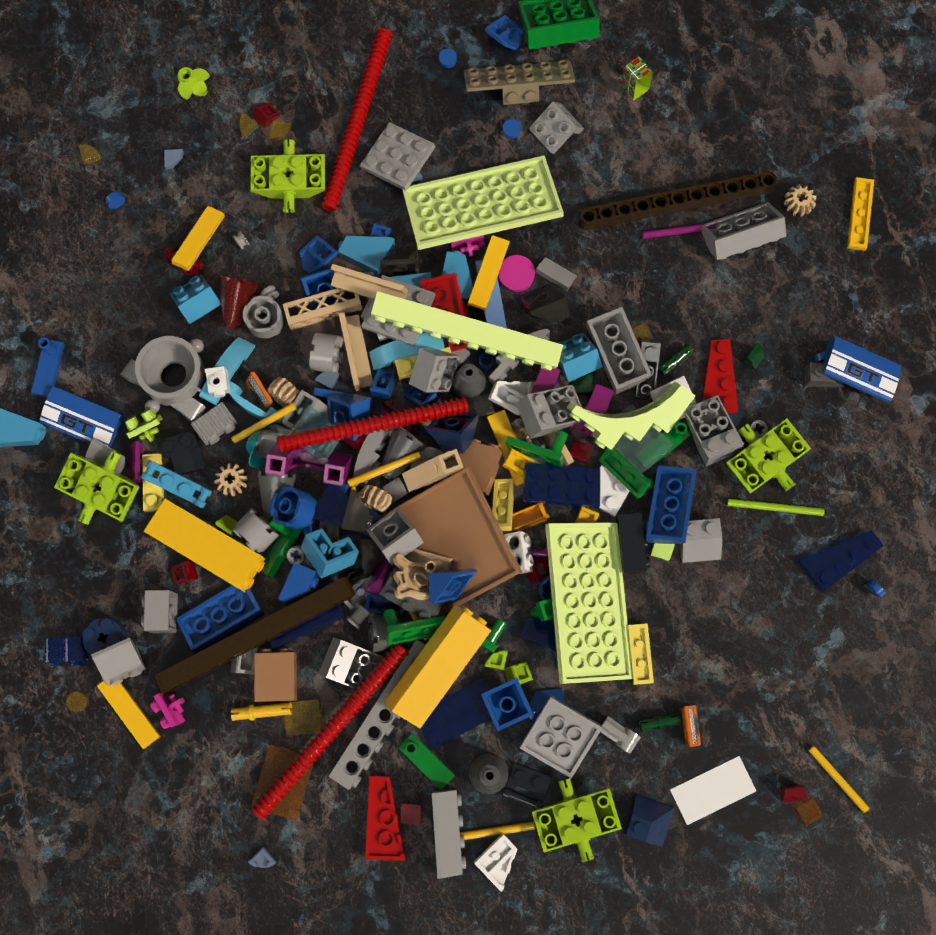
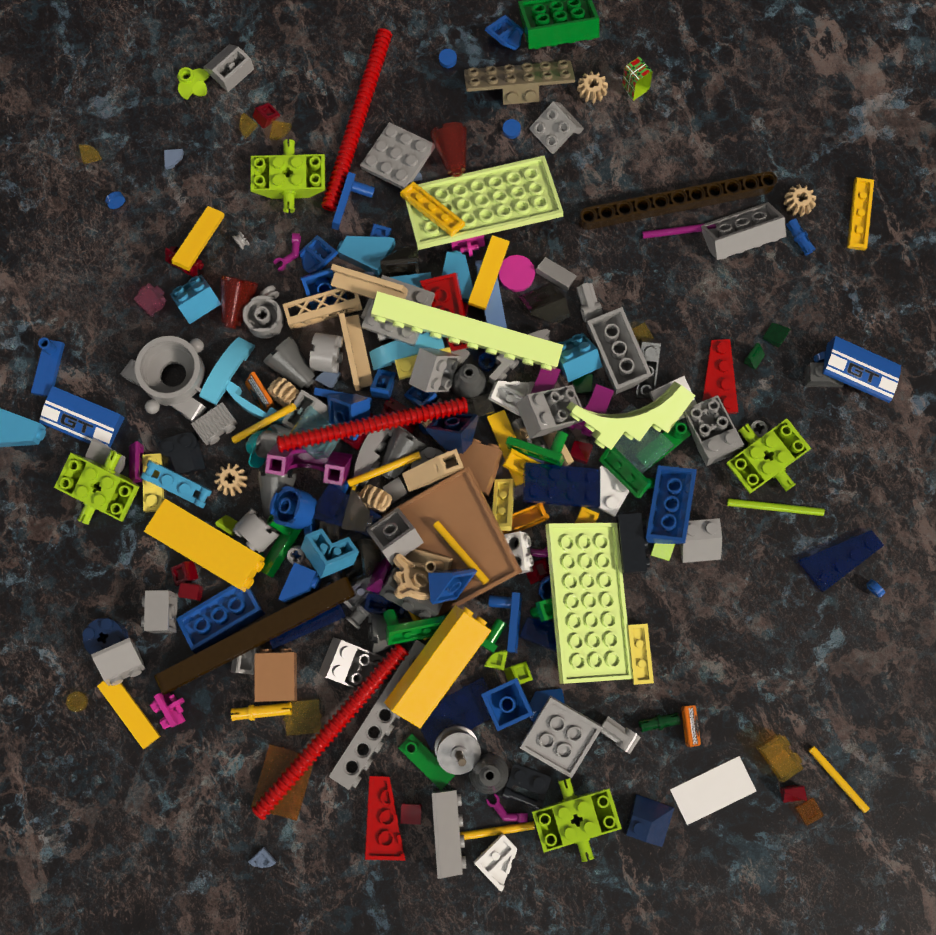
(65, 650): clear blue brick -> none
(136, 428): lime hips -> none
(150, 299): none -> clear pink brick
(190, 591): none -> dark red slope
(223, 386): white brick -> none
(229, 67): none -> light grey slope
(290, 363): none -> dark grey cone
(296, 241): none -> magenta arm
(354, 186): none -> blue piece
(432, 209): none -> yellow tile
(451, 147): none -> clear red cone
(457, 749): none -> flat silver wheel
(460, 552): none -> yellow bar
(513, 603): none -> blue piece
(518, 817): none -> magenta arm
(587, 82): none -> tan gear
(589, 306): none -> light grey piece
(675, 359): dark green pin -> none
(776, 334): none -> dark green slope
(780, 757): none -> clear yellow brick
(800, 237): none -> blue pin

